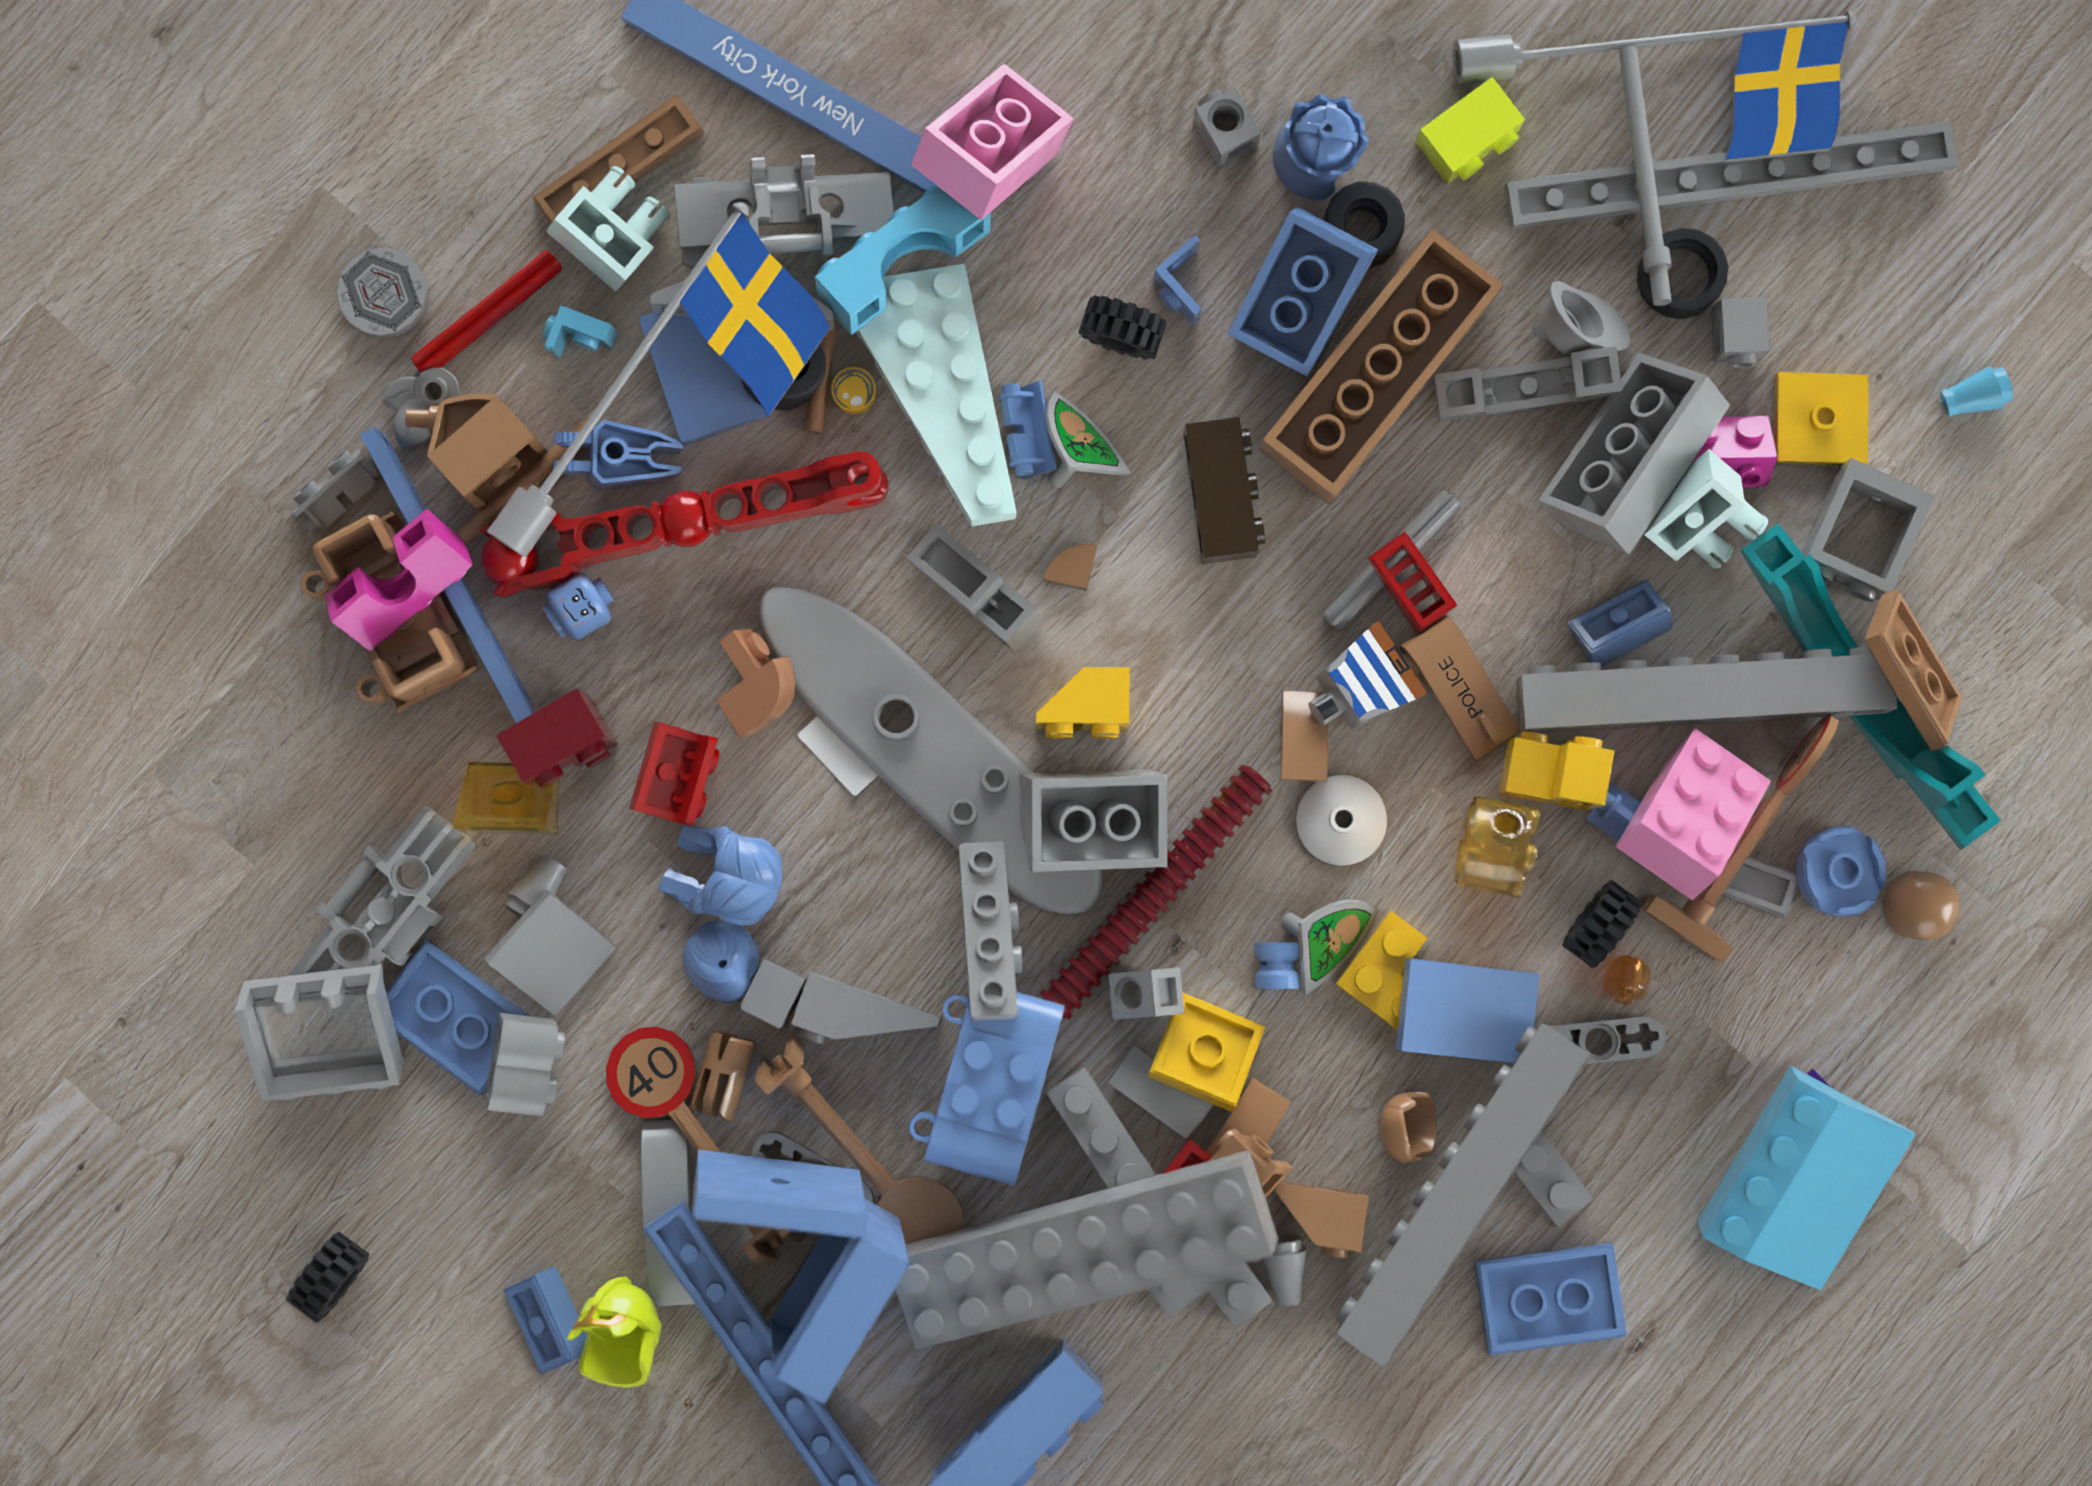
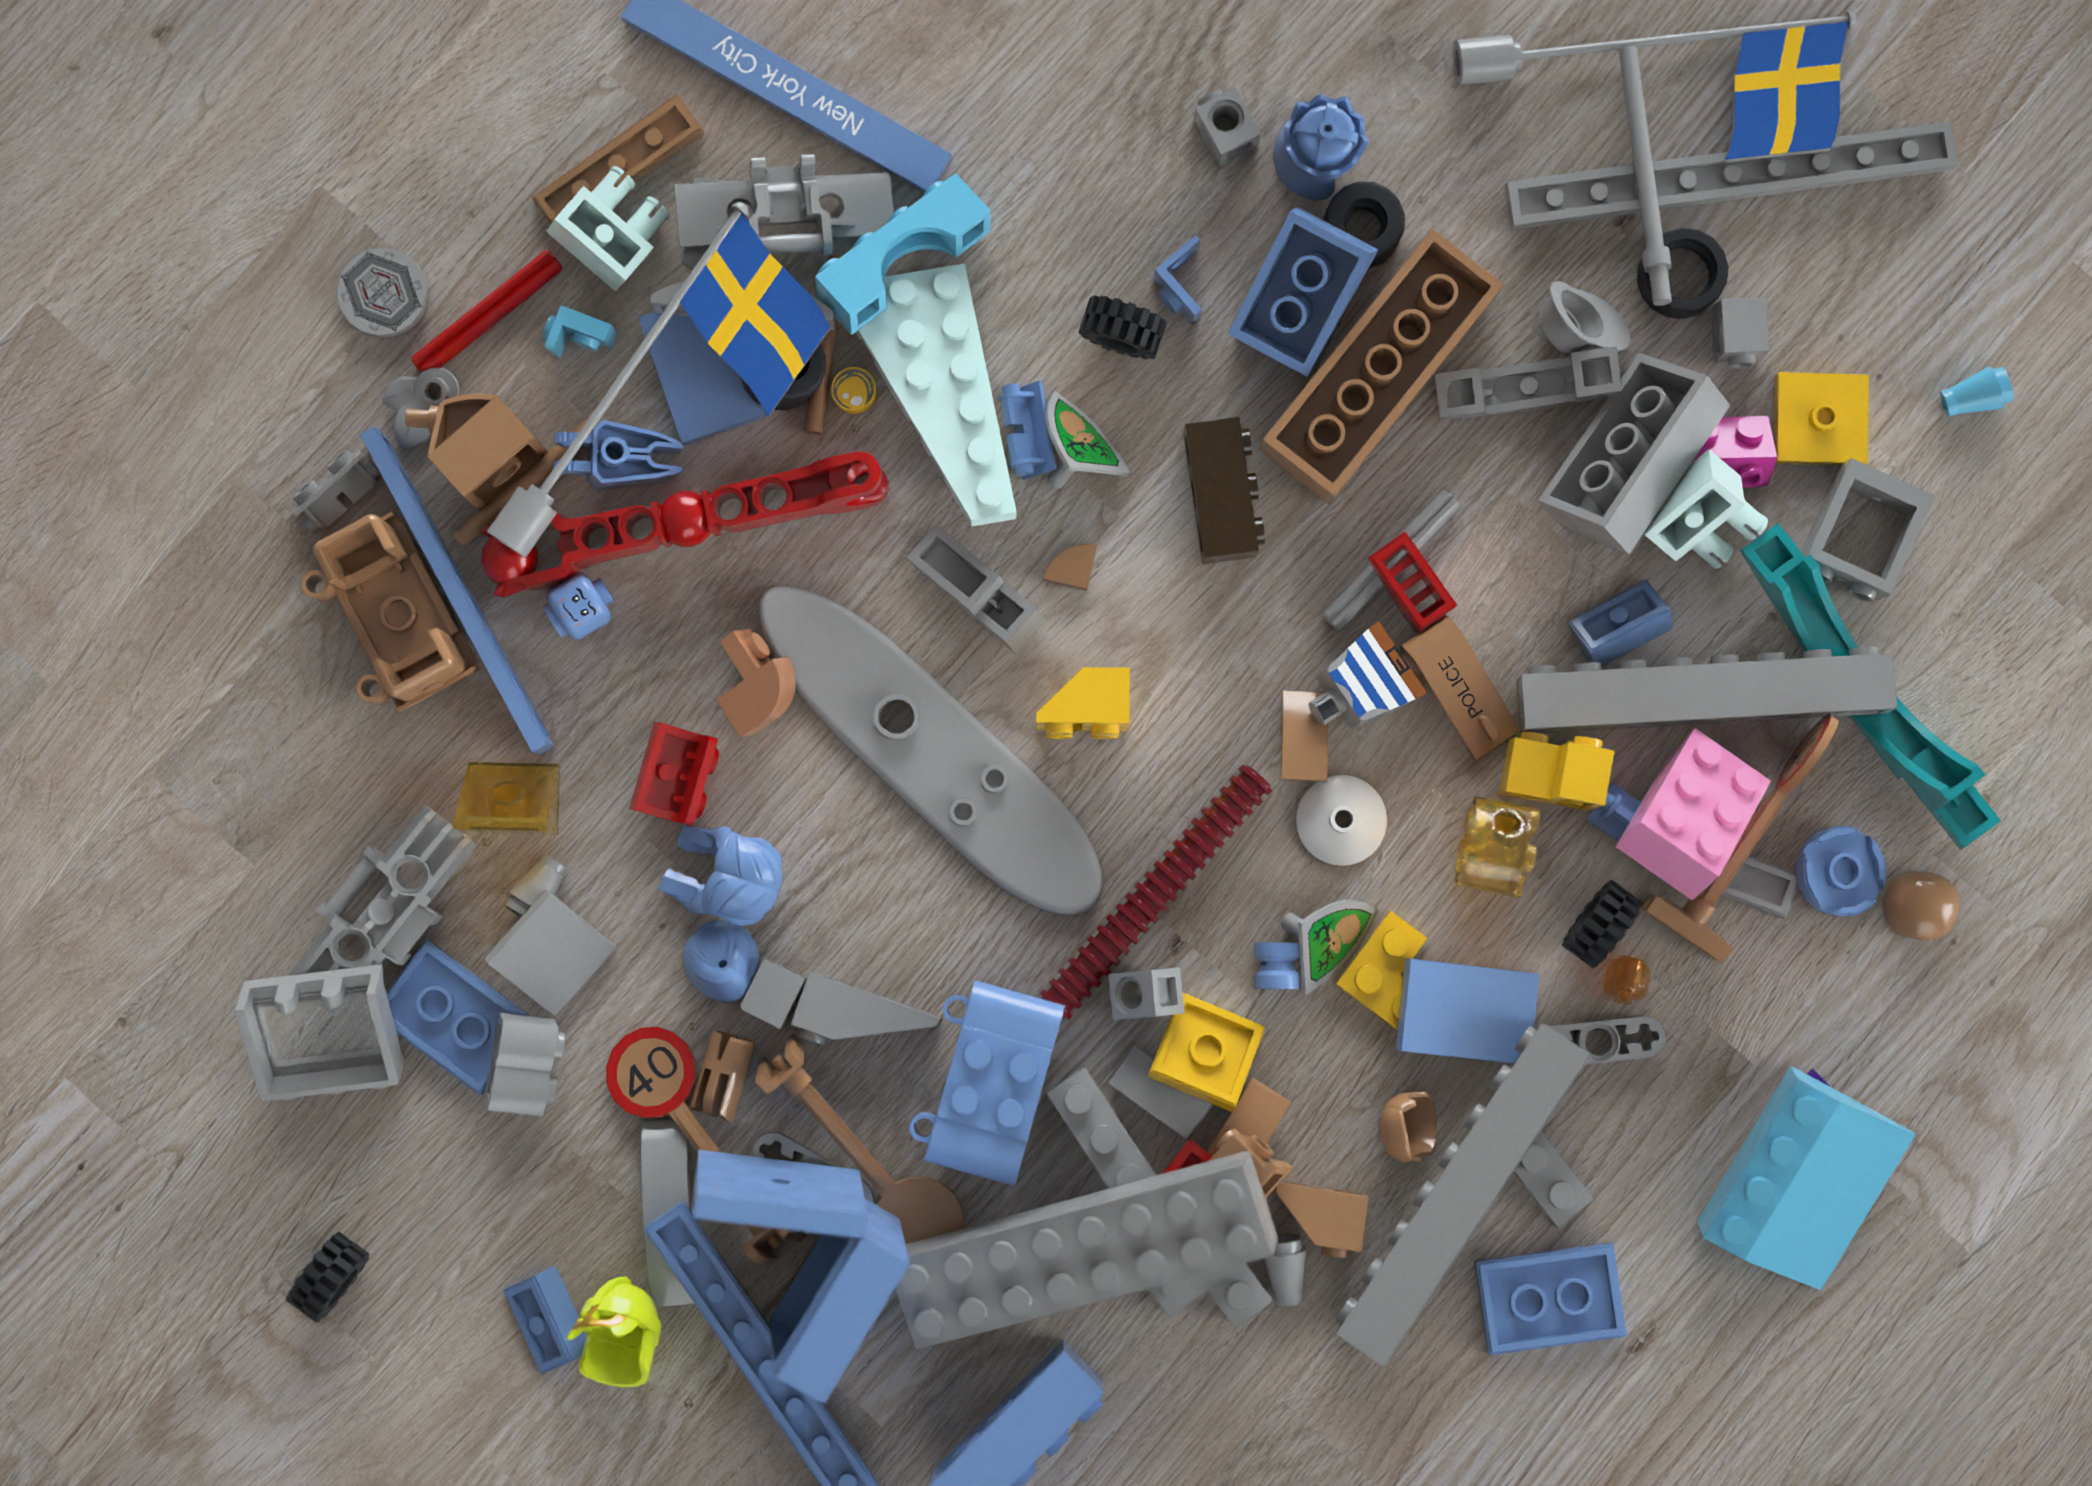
(374, 607): dark pink arch -> none
(557, 736): dark red brick -> none
(837, 756): white sticker -> none
(988, 931): light grey bracket -> none
(991, 141): bright pink brick -> none
(1094, 819): light grey slope -> none
(1470, 131): neon yellow brick -> none
(1913, 669): medium nougat tile -> none

